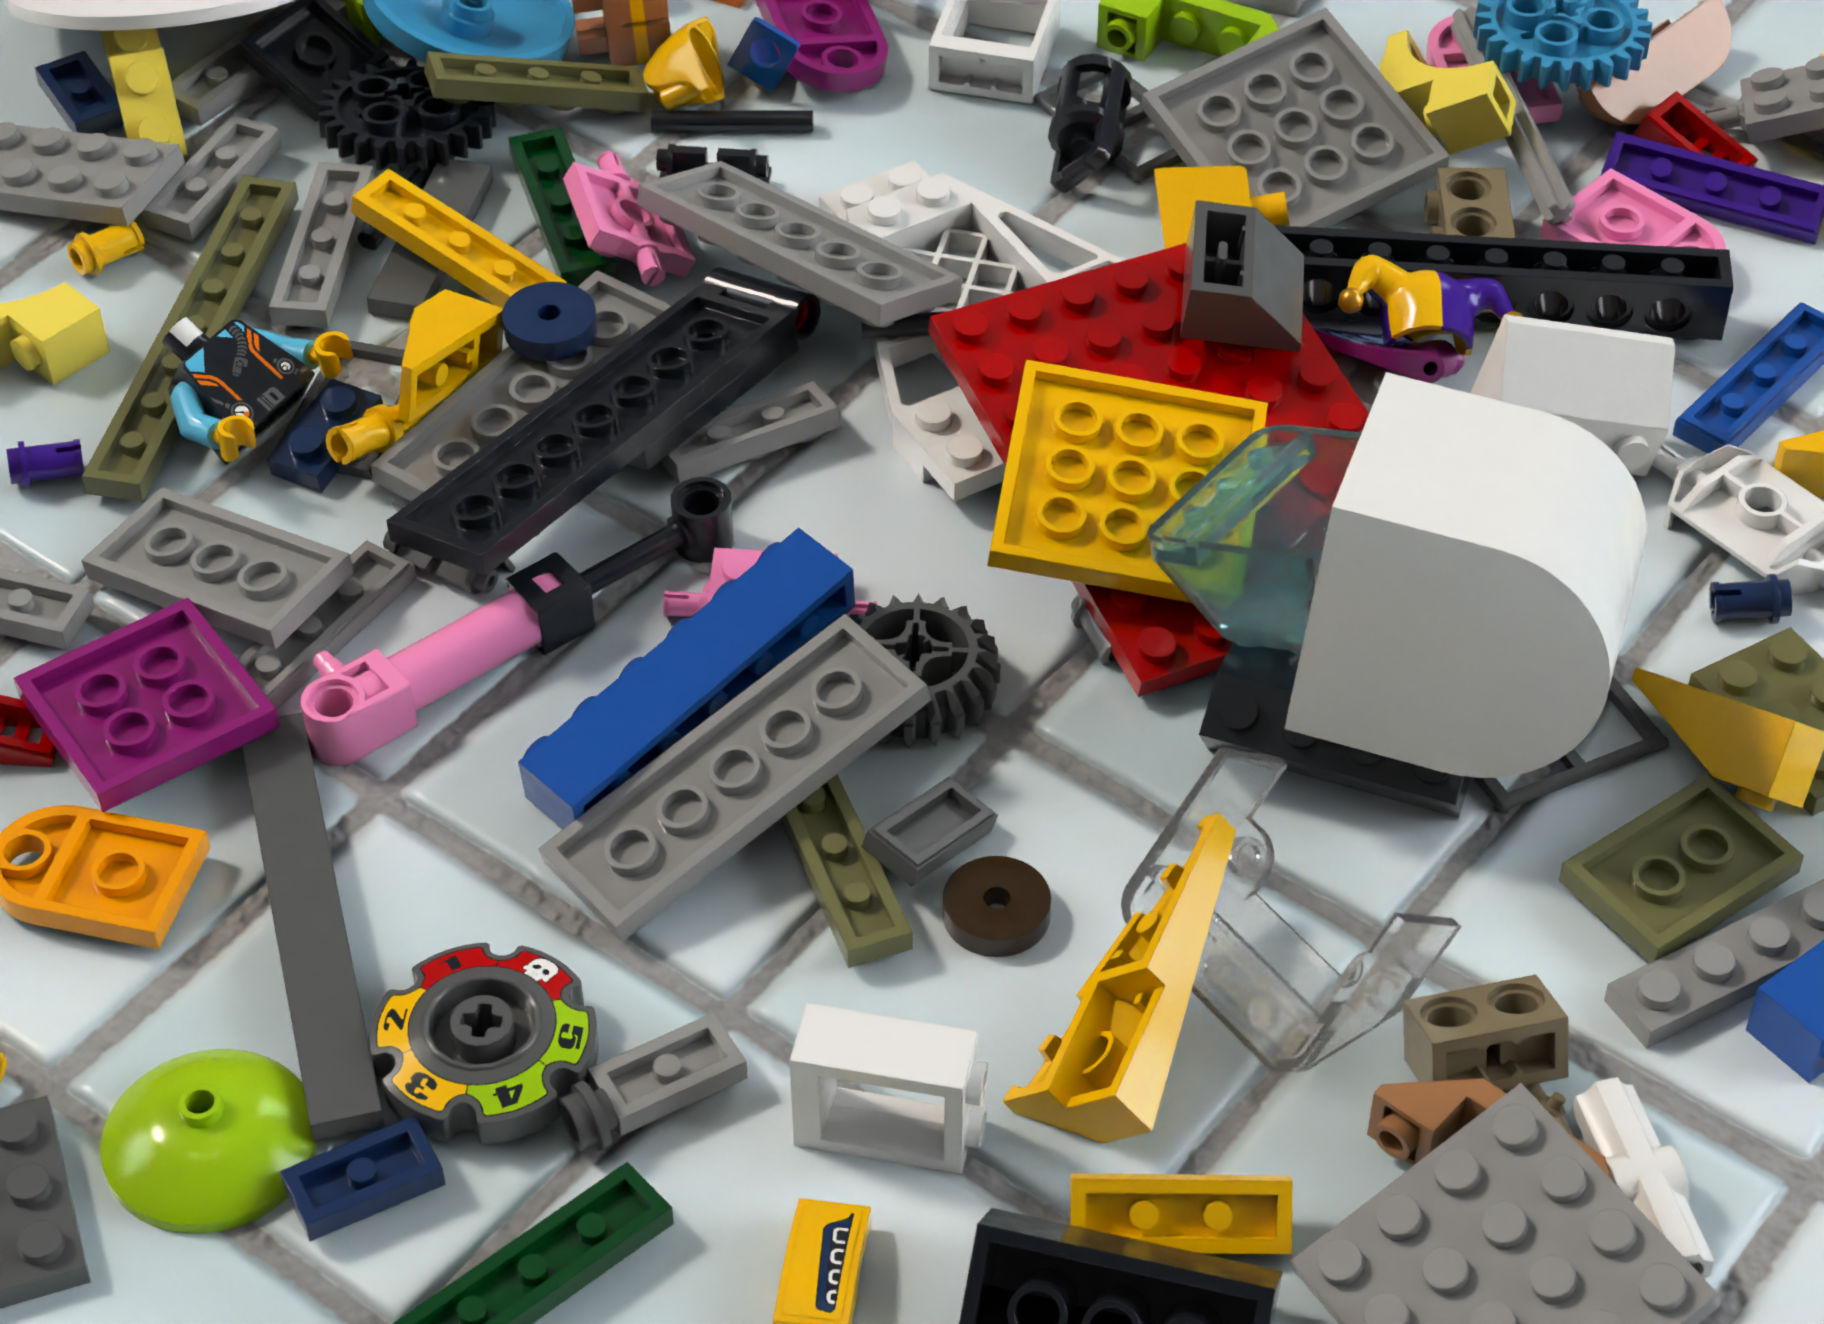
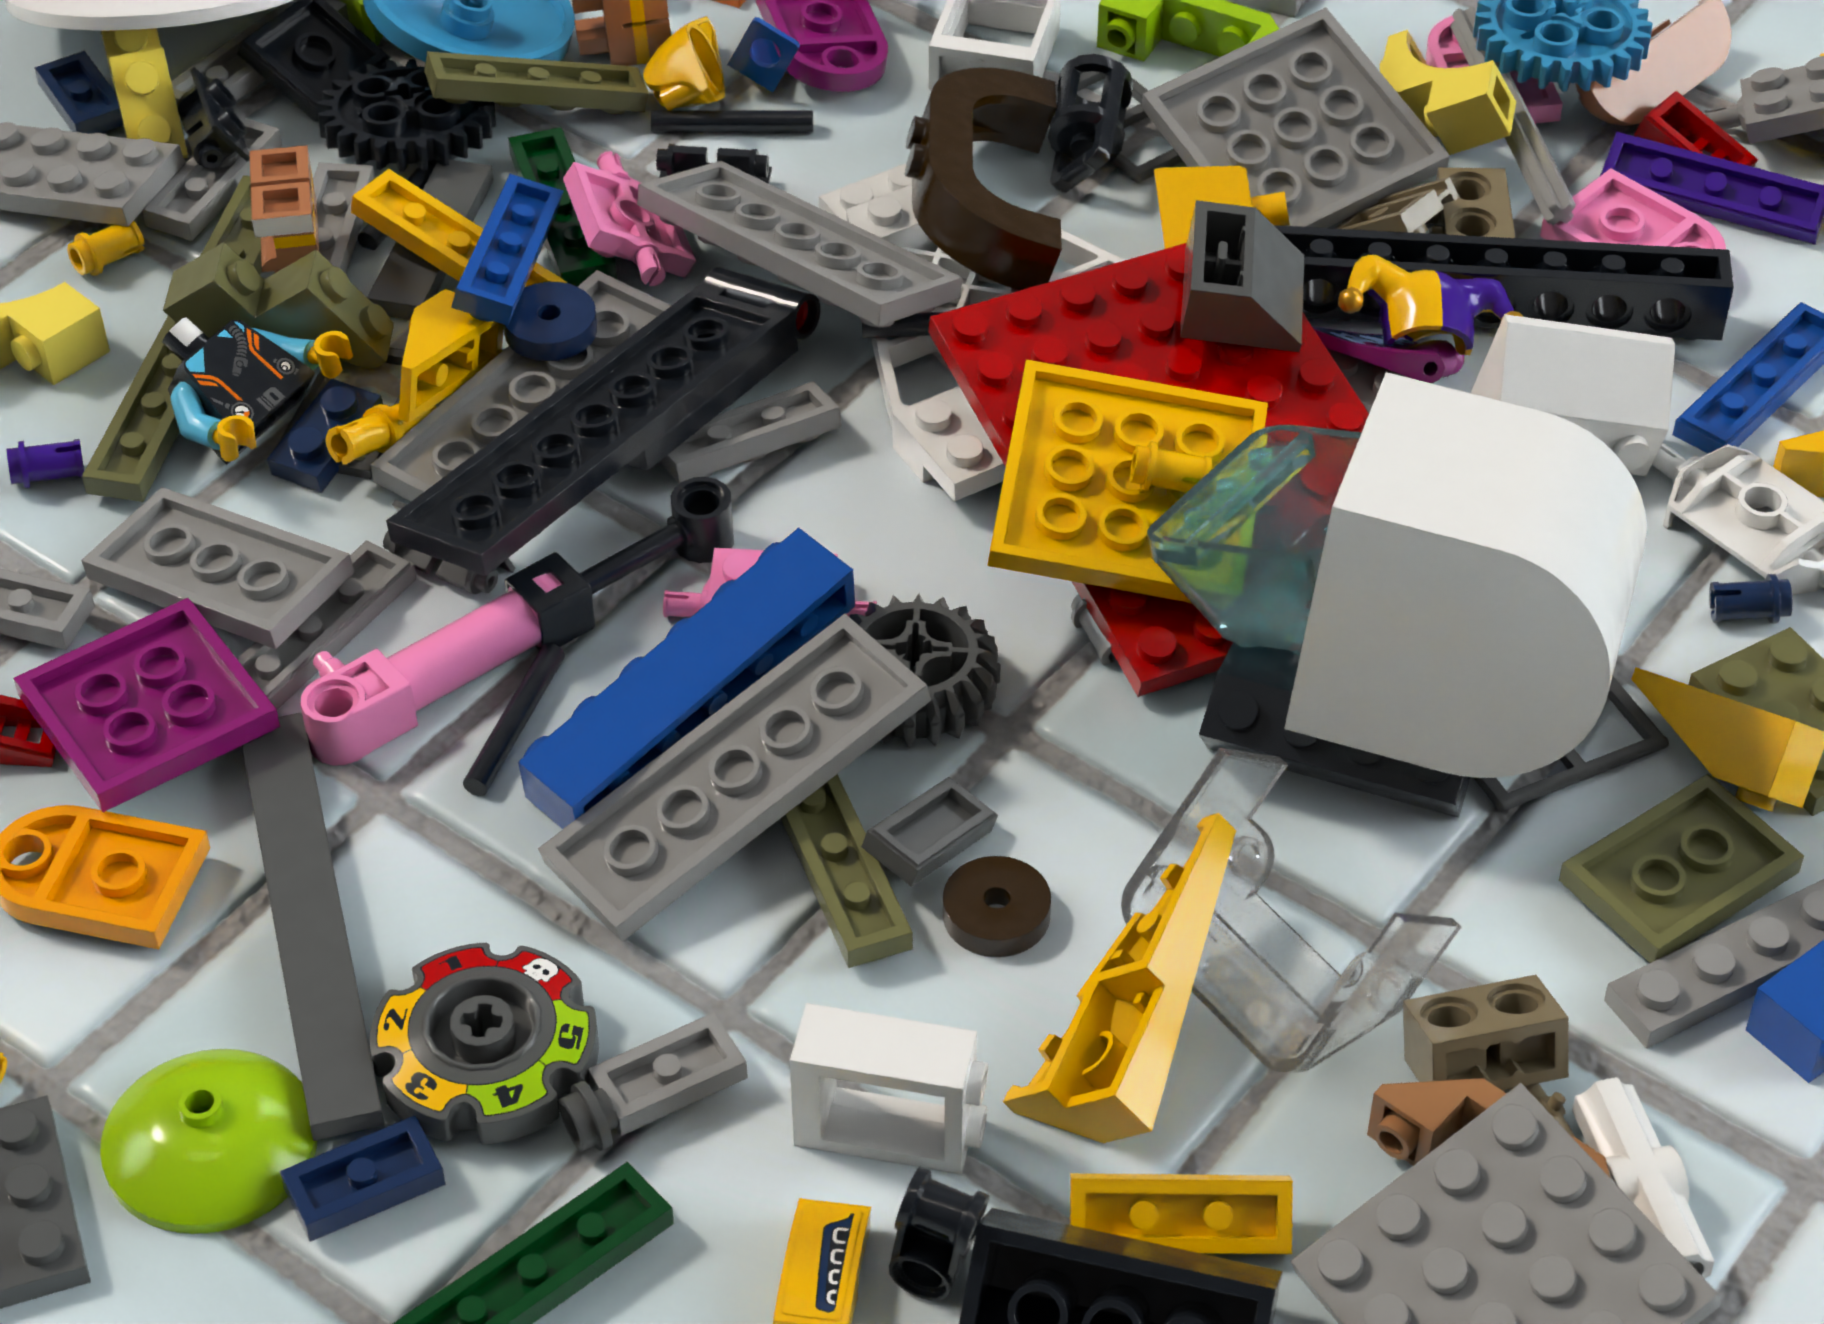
(211, 122): none -> black hinge
(283, 205): none -> nougat hips
(293, 302): none -> olive arch
(507, 250): none -> blue plate
(513, 719): none -> black bar
(933, 1235): none -> black piece
(948, 199): none -> dark brown arch
(1167, 468): none -> yellow pin
(1405, 209): none -> dark tan plate

